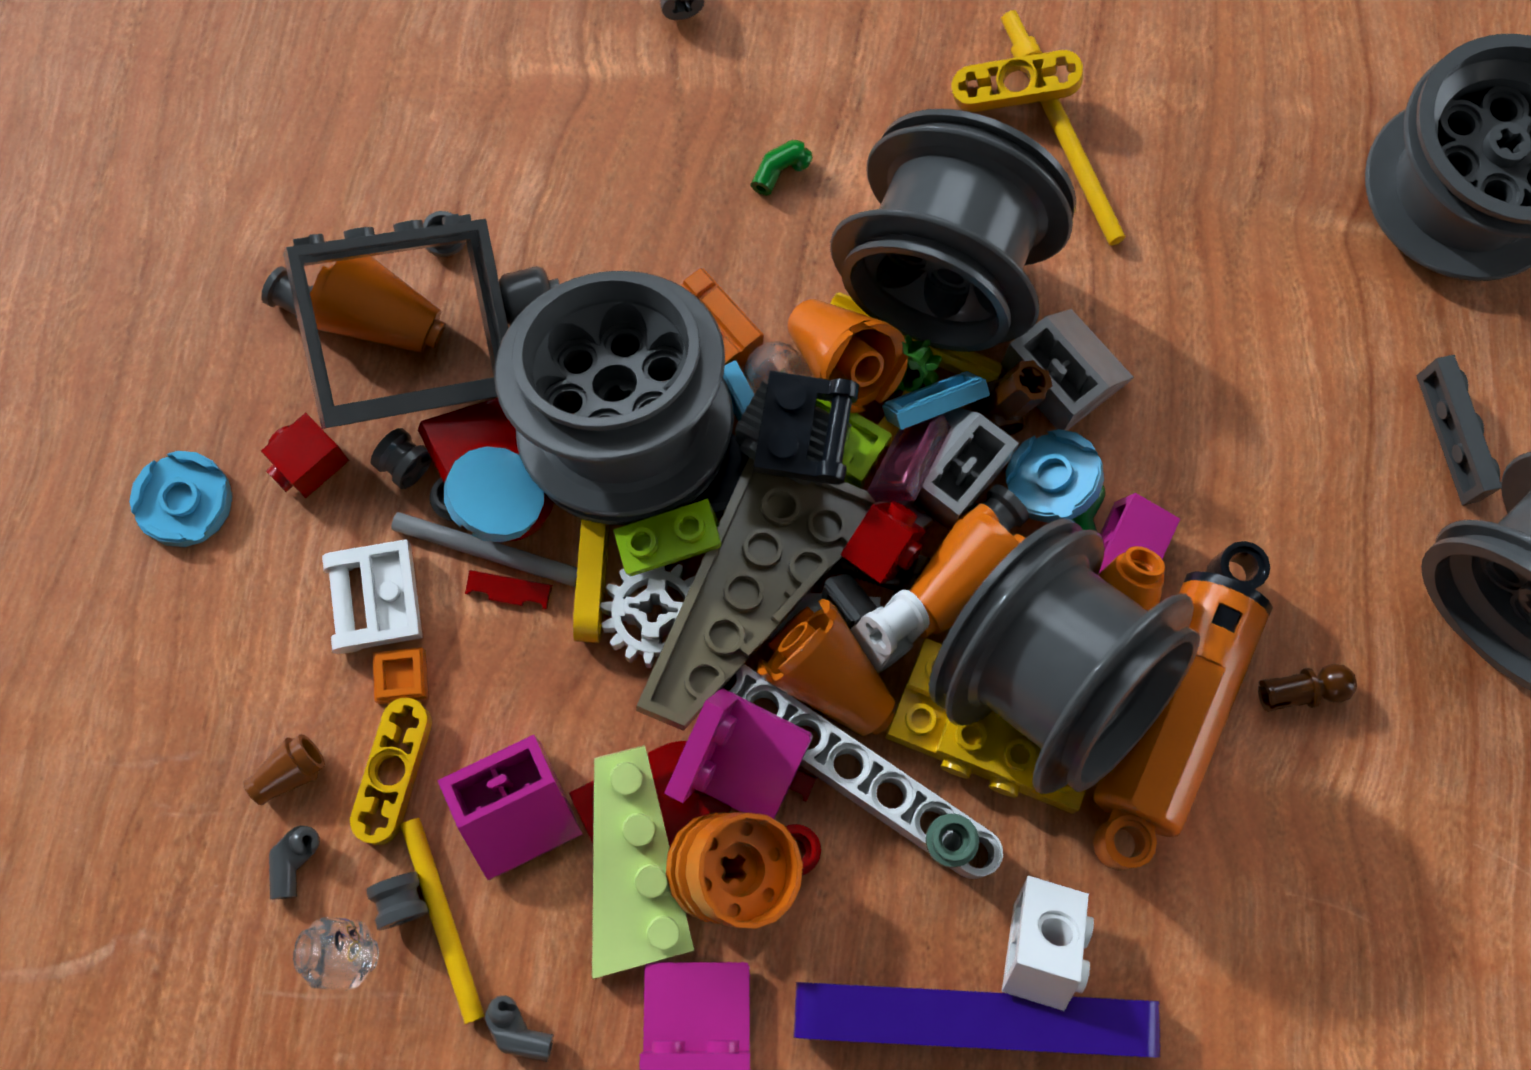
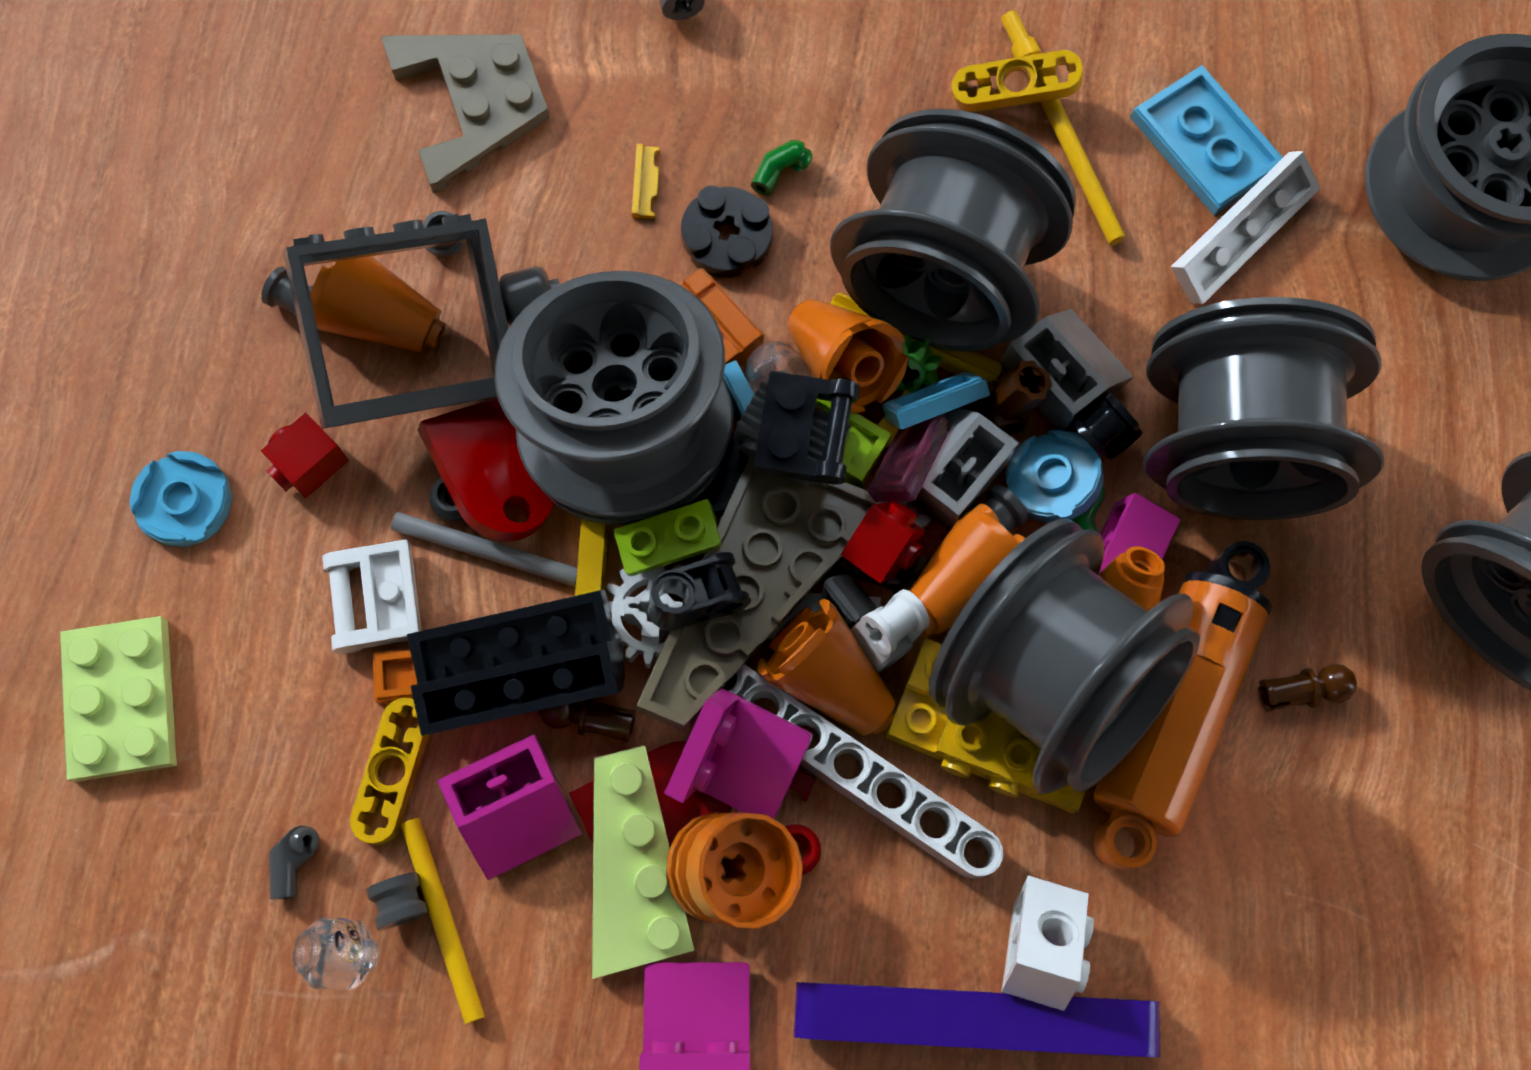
(117, 699): none -> yellowish green plate
(288, 767): dark orange cone -> none
(401, 458): dark grey wheel -> none
(489, 87): none -> dark tan wing
(492, 494): medium azure tile -> none
(508, 589): red piece -> none
(512, 1033): dark grey arm -> none
(515, 662): none -> black brick
(592, 718): none -> reddish brown pin
(645, 182): none -> yellow piece
(706, 588): none -> black piece
(726, 206): none -> black plate
(968, 836): sand green plate -> none
(1109, 428): none -> black piece
(1206, 139): none -> medium azure tile
(1245, 227): none -> white plate
(1263, 407): none -> dark grey wheel
(1459, 430): dark grey plate -> none

